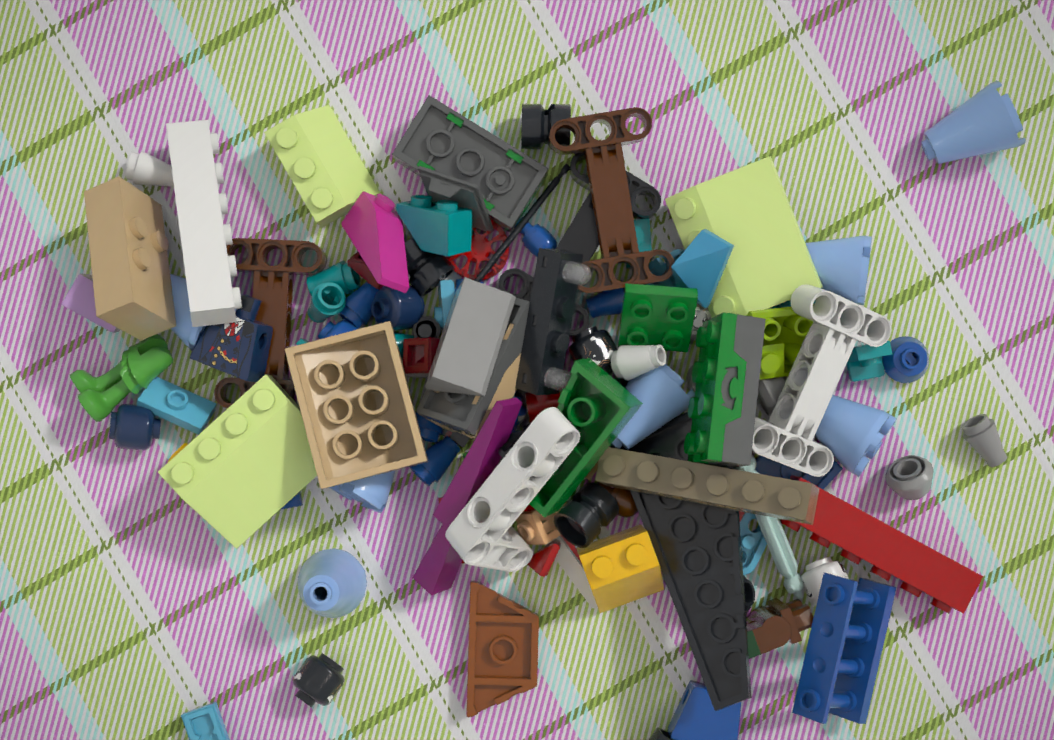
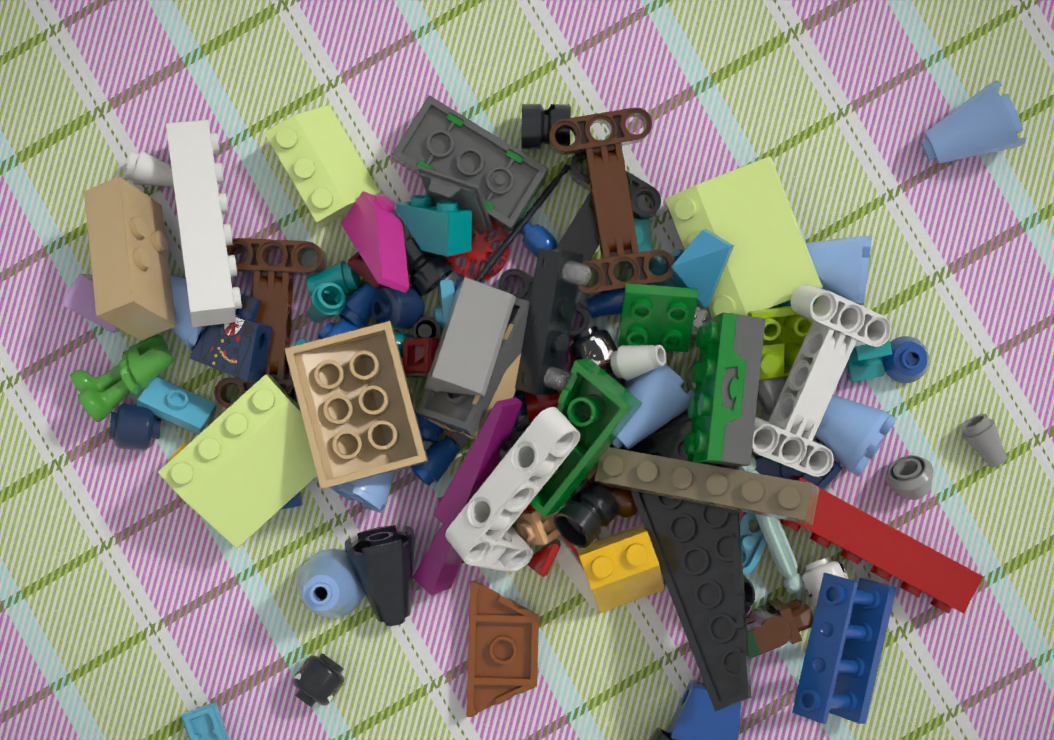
(385, 570): none -> black cone

